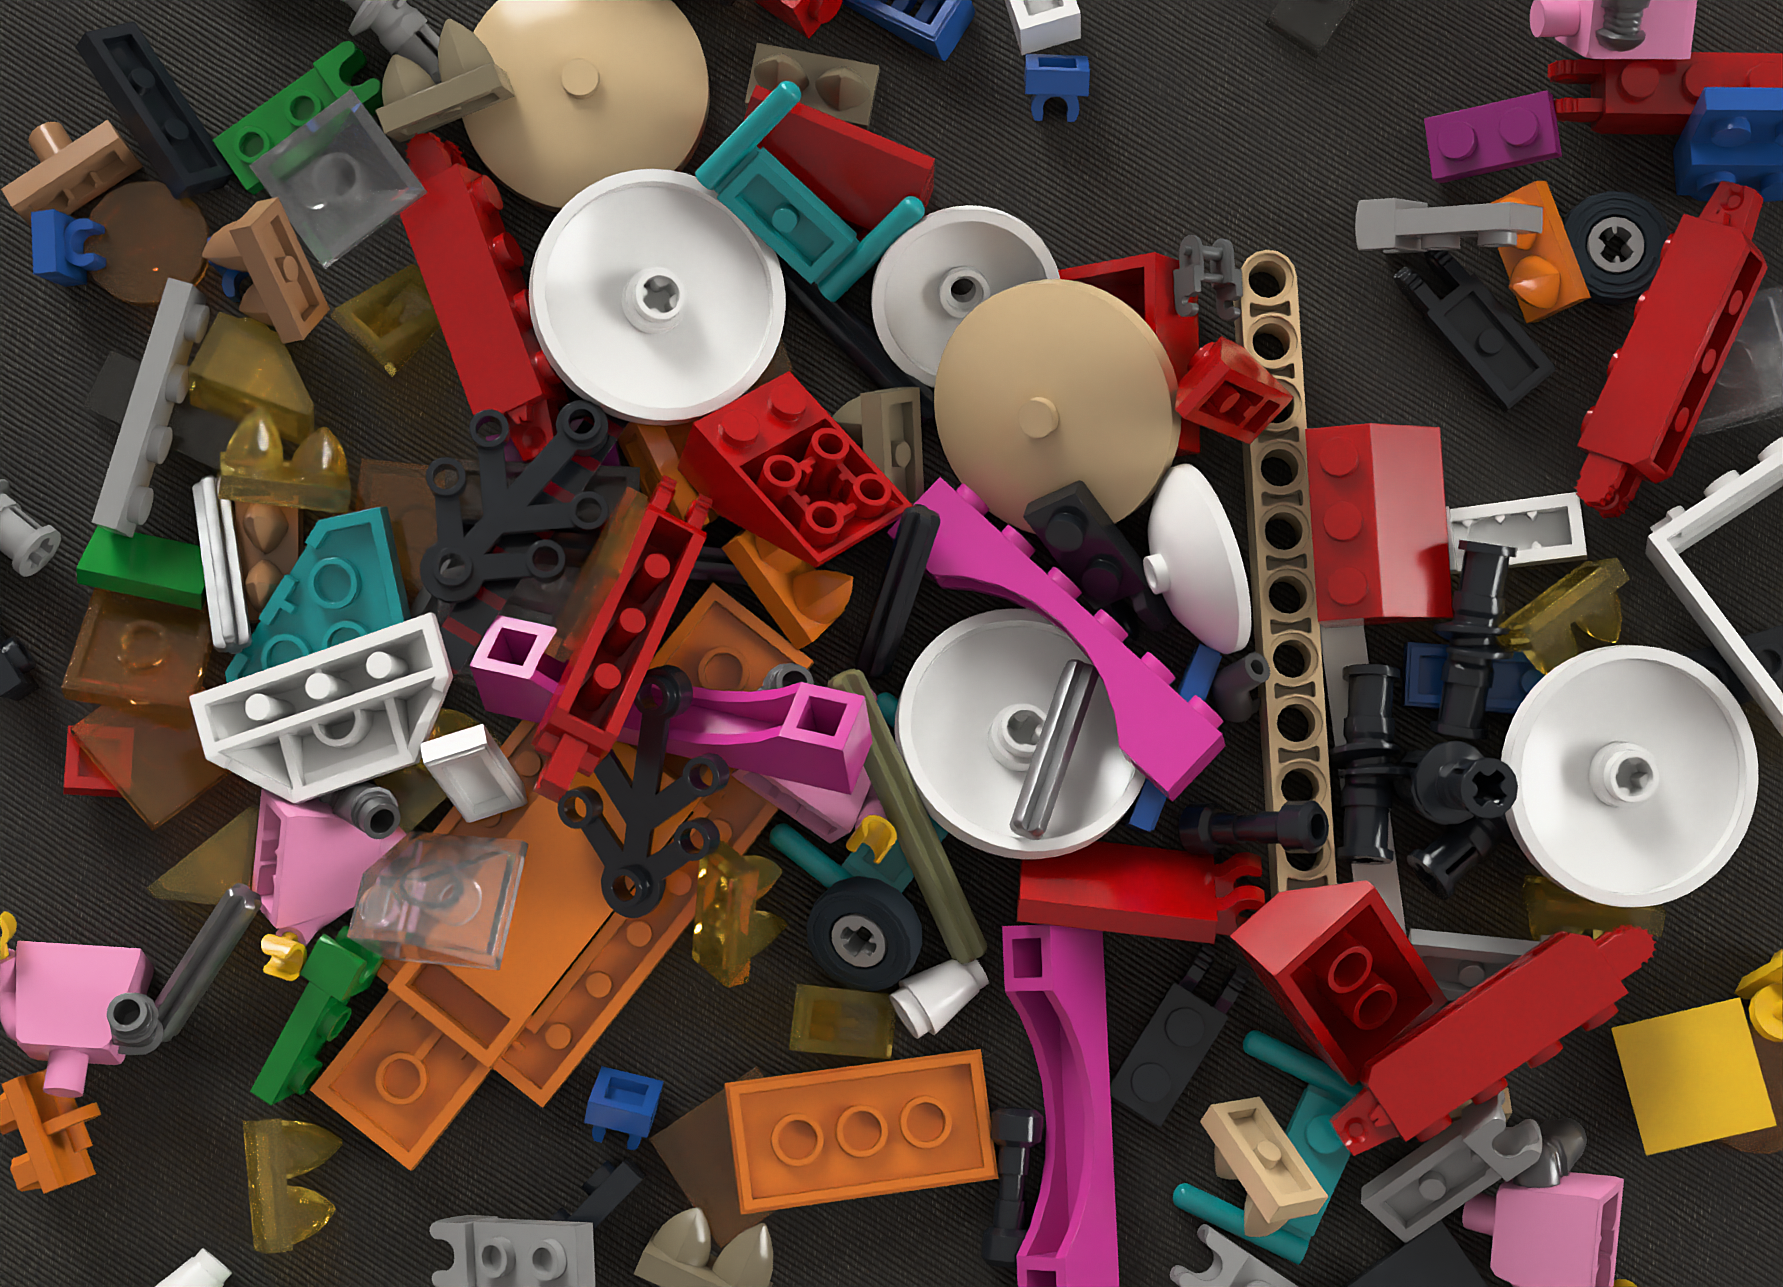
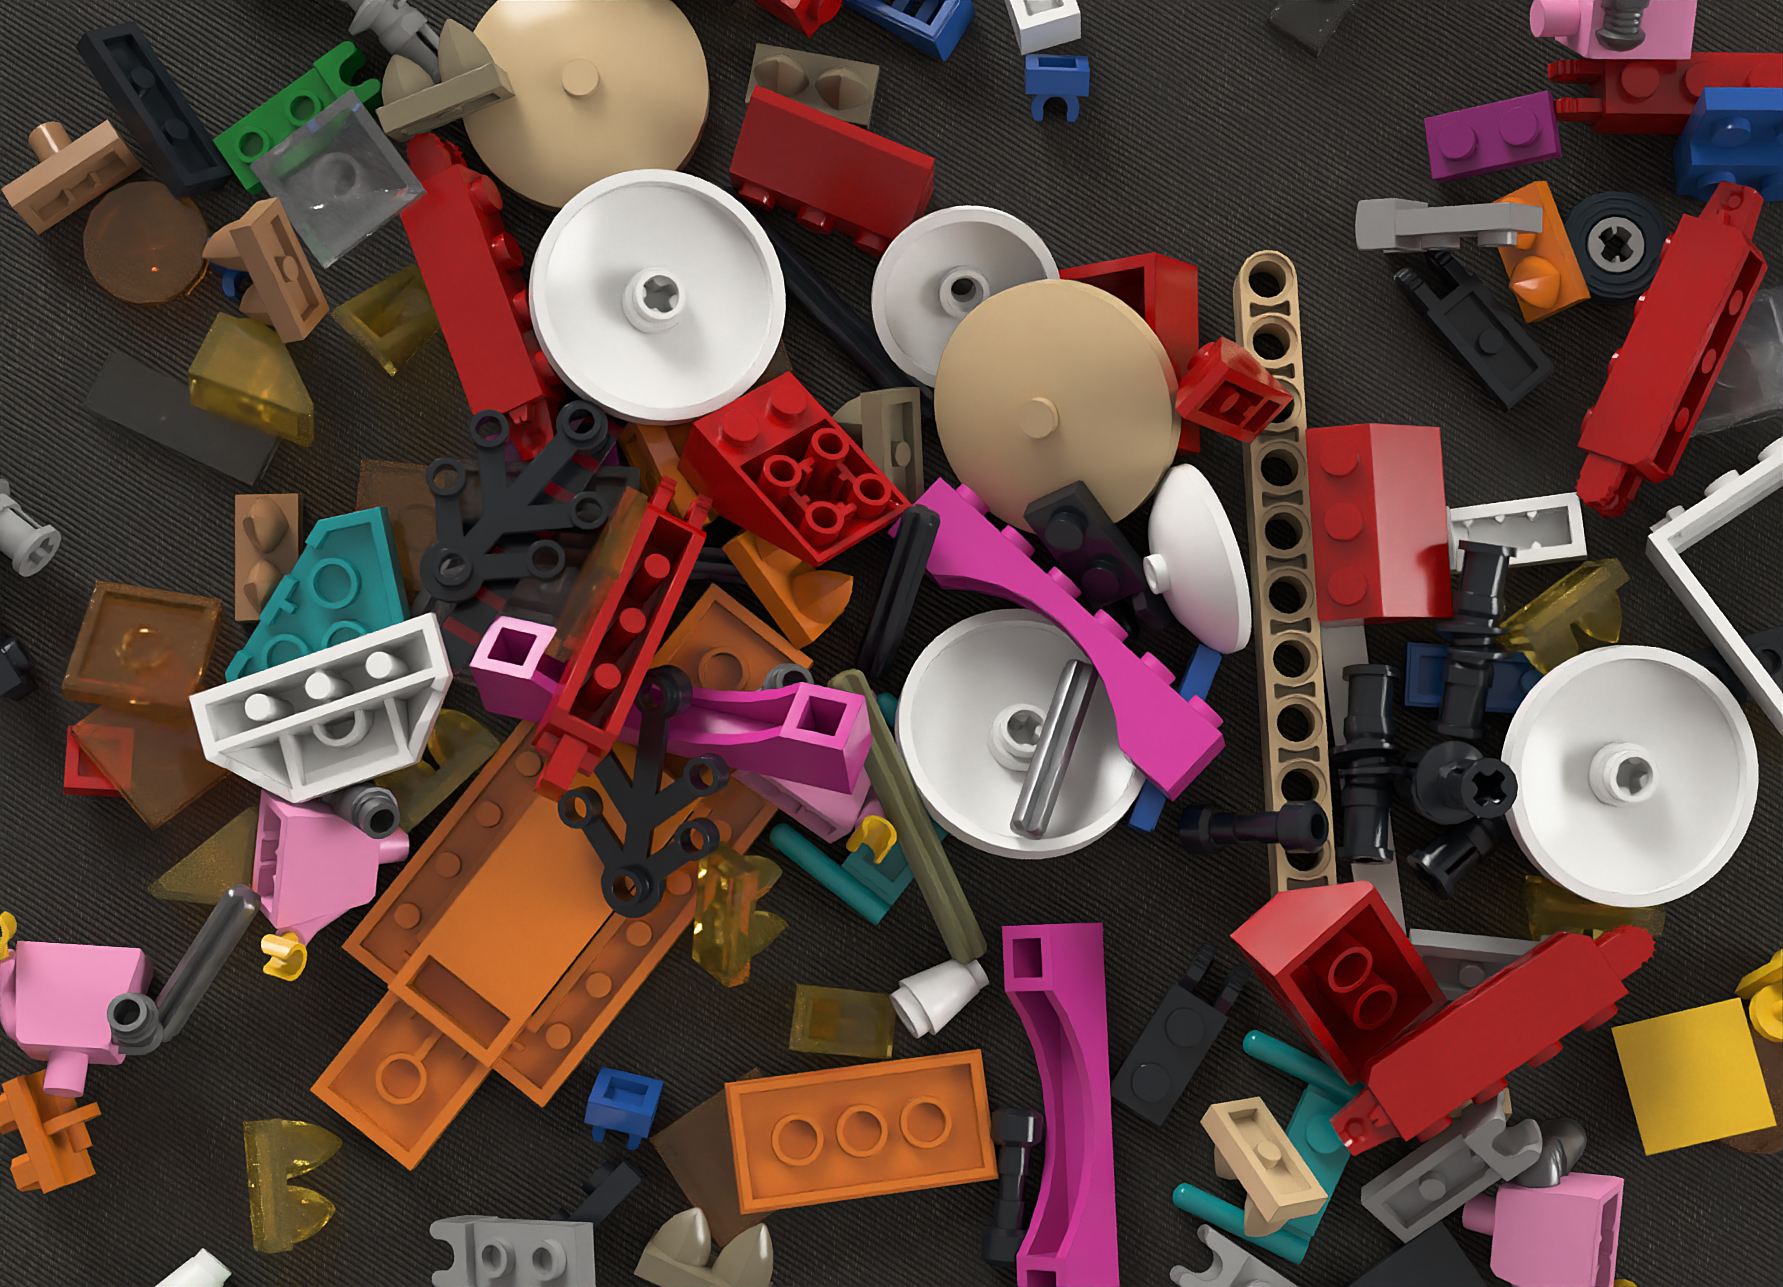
(60, 247): blue tile -> none
(144, 431): light grey plate -> none
(144, 568): green tile -> none
(221, 568): axle -> none
(257, 473): clear yellow tile -> none
(335, 974): green plate -> none
(440, 900): clear slope -> none
(474, 773): white tile -> none
(788, 212): teal plate -> none
(884, 913): black bush -> none
(1139, 891): red tile -> none
(1223, 277): dark grey piece -> none
(1233, 685): dark grey arm -> none

